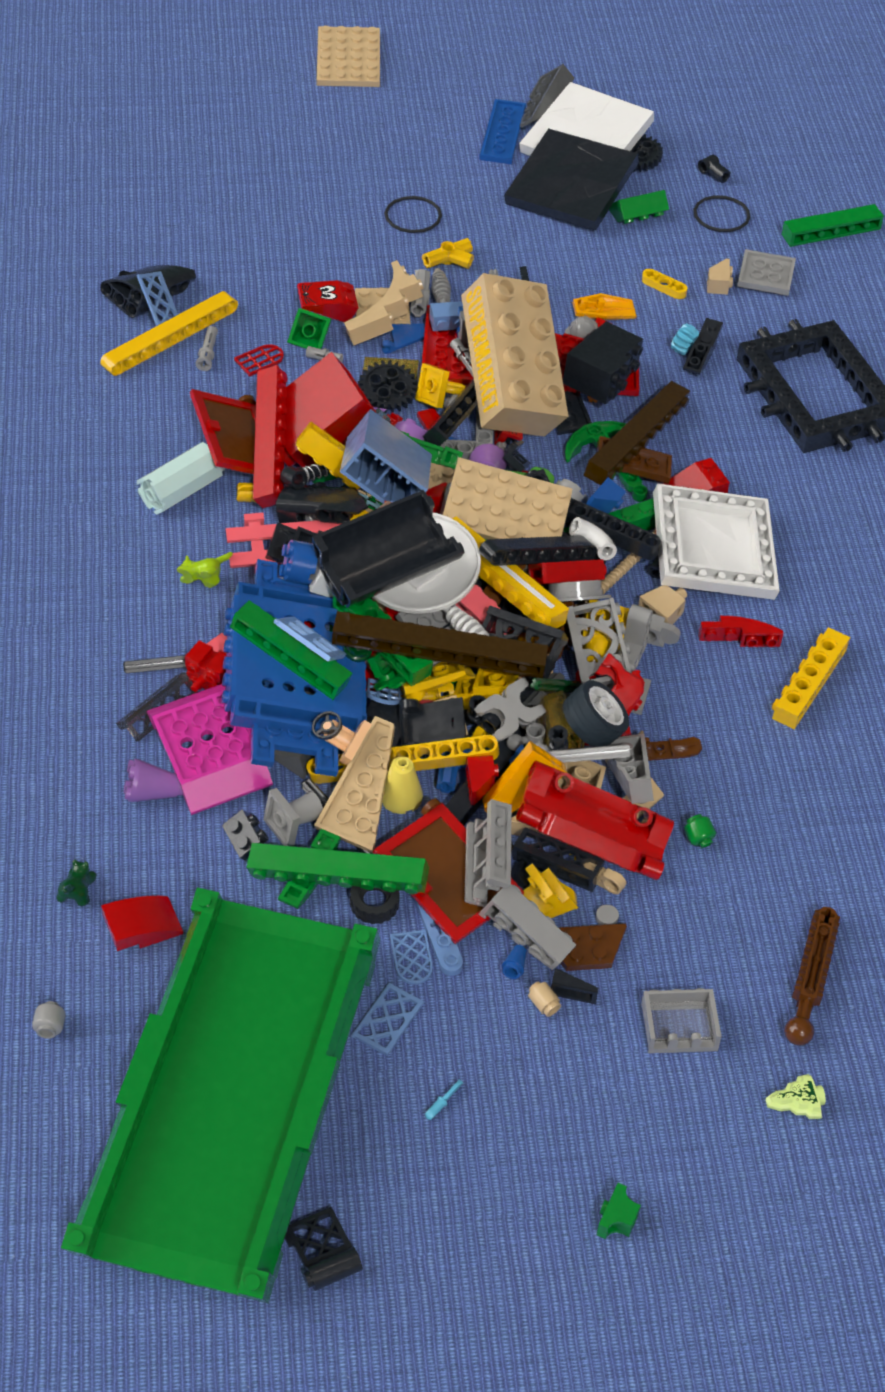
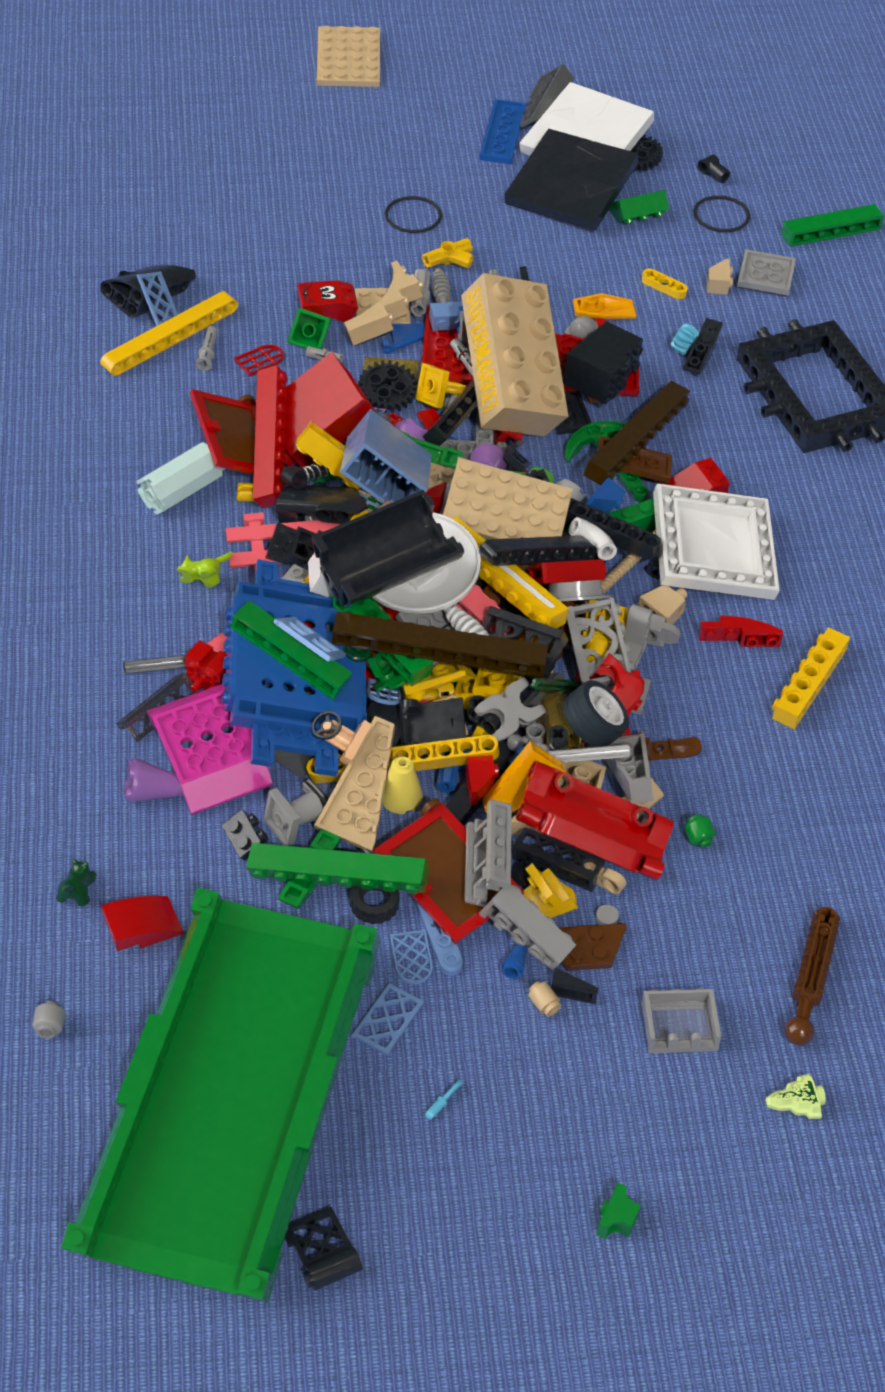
(298, 562): blue brick -> none

